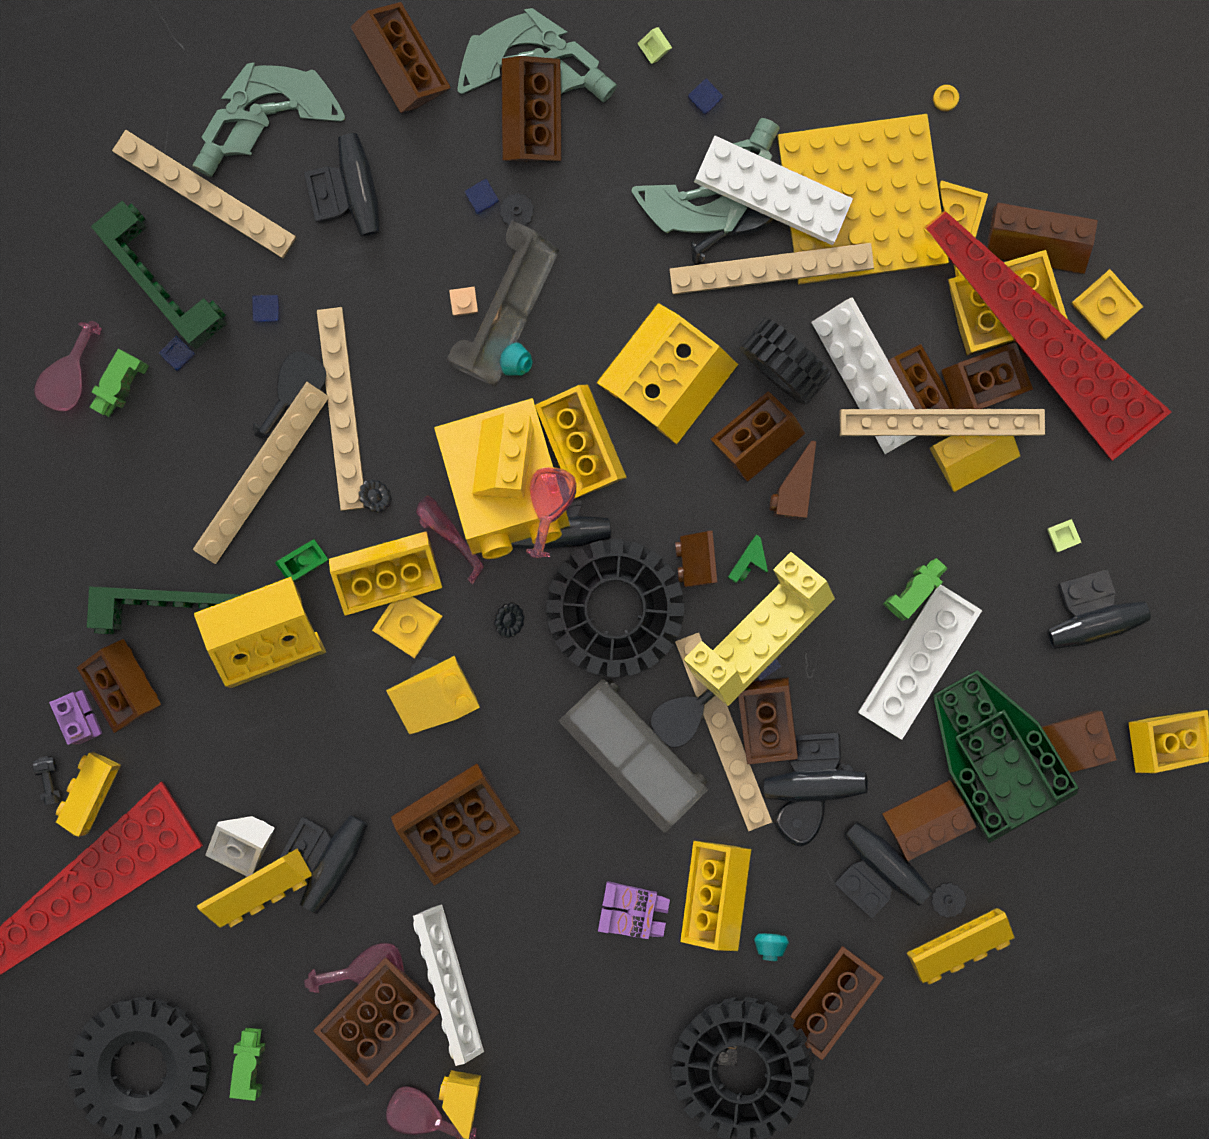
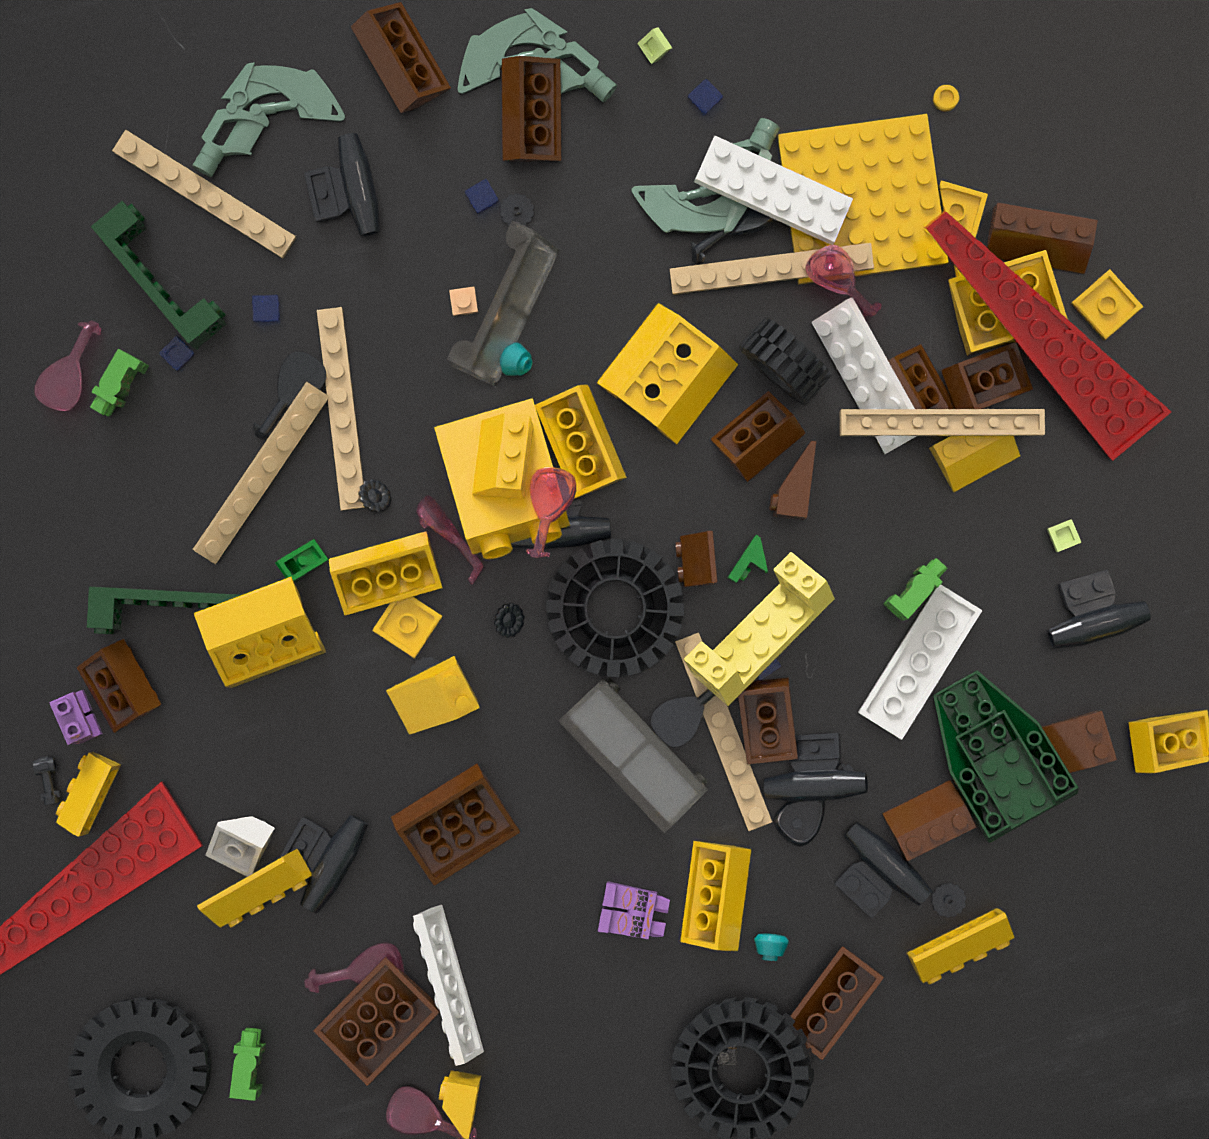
(835, 271): none -> clear pink piece

